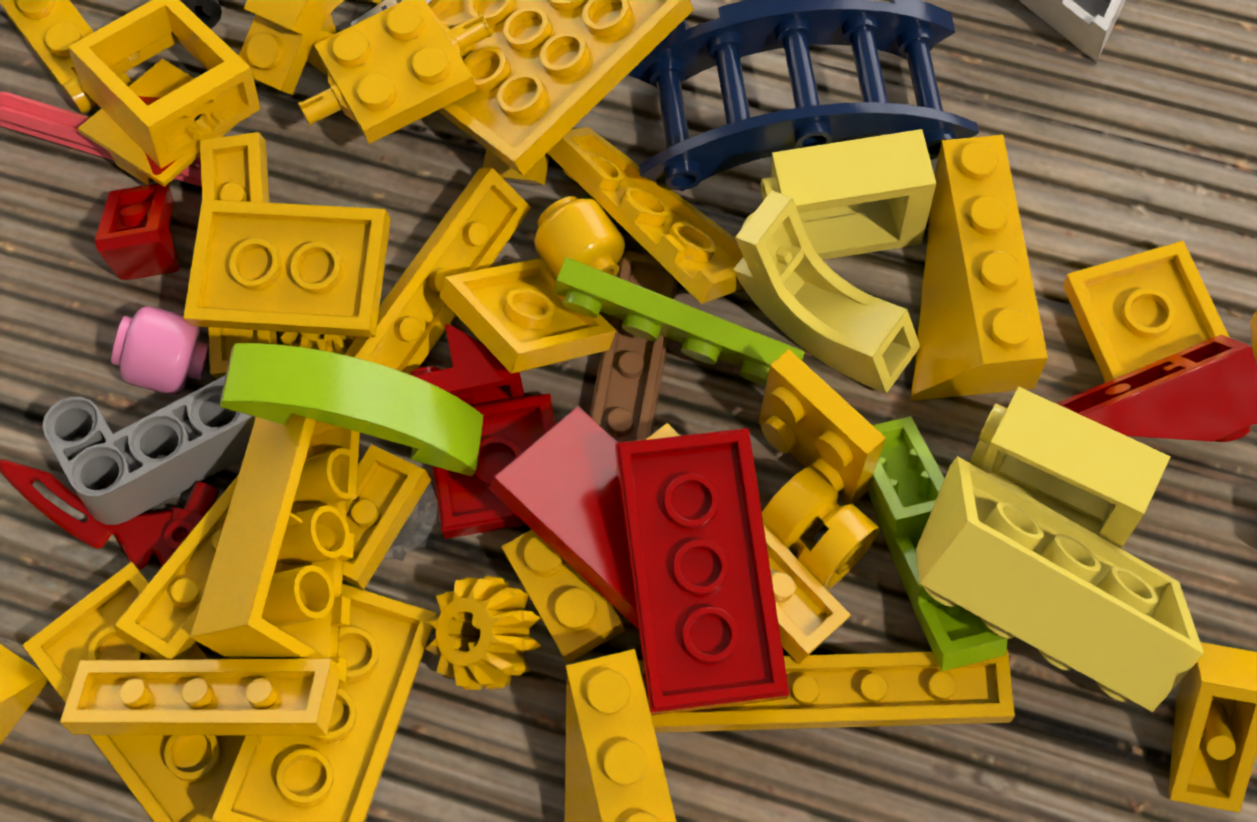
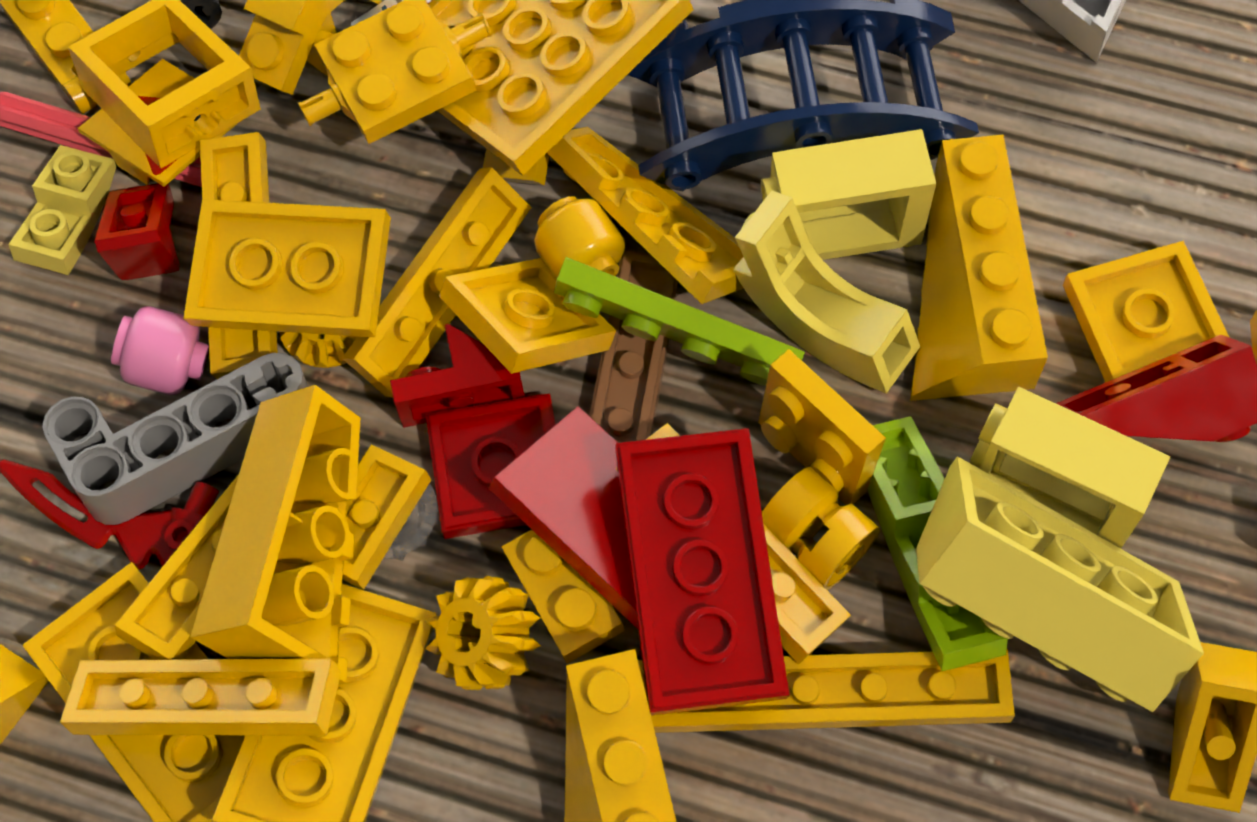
(67, 208): none -> light yellow slope
(354, 395): lime slope -> none

